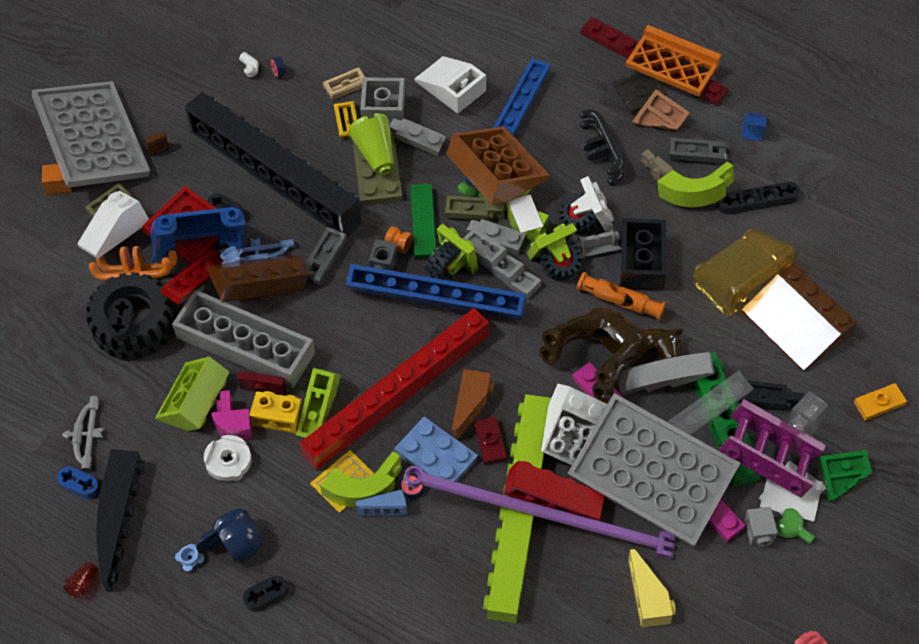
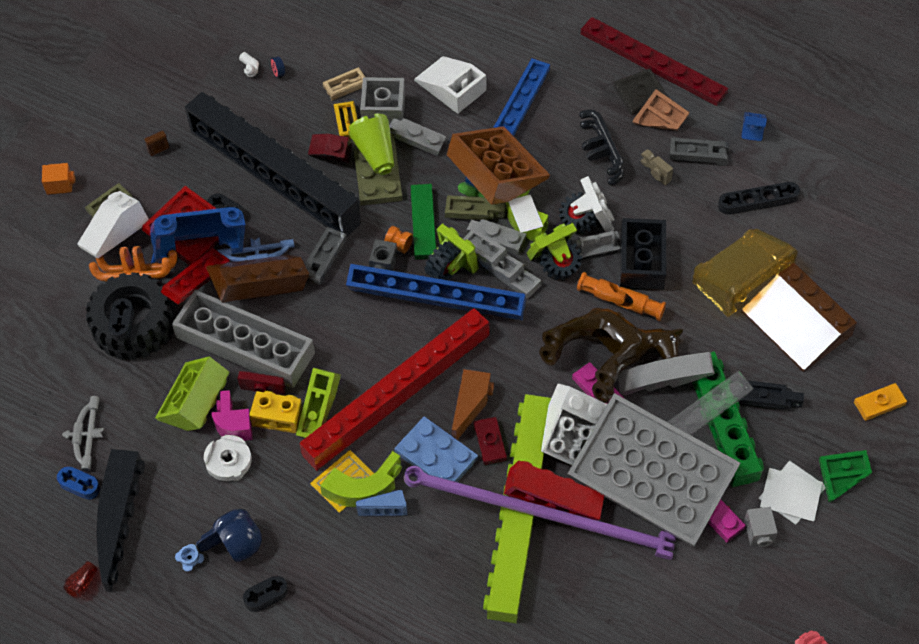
(90, 134): light grey plate -> none
(231, 255): light blue plate -> none
(331, 147): none -> dark red slope
(411, 492): tile -> none
(650, 594): light yellow slope -> none
(680, 50): orange fence -> none
(696, 192): lime arch -> none
(780, 433): magenta fence -> none
(792, 526): bright green rock -> none
(808, 414): clear brick -> none

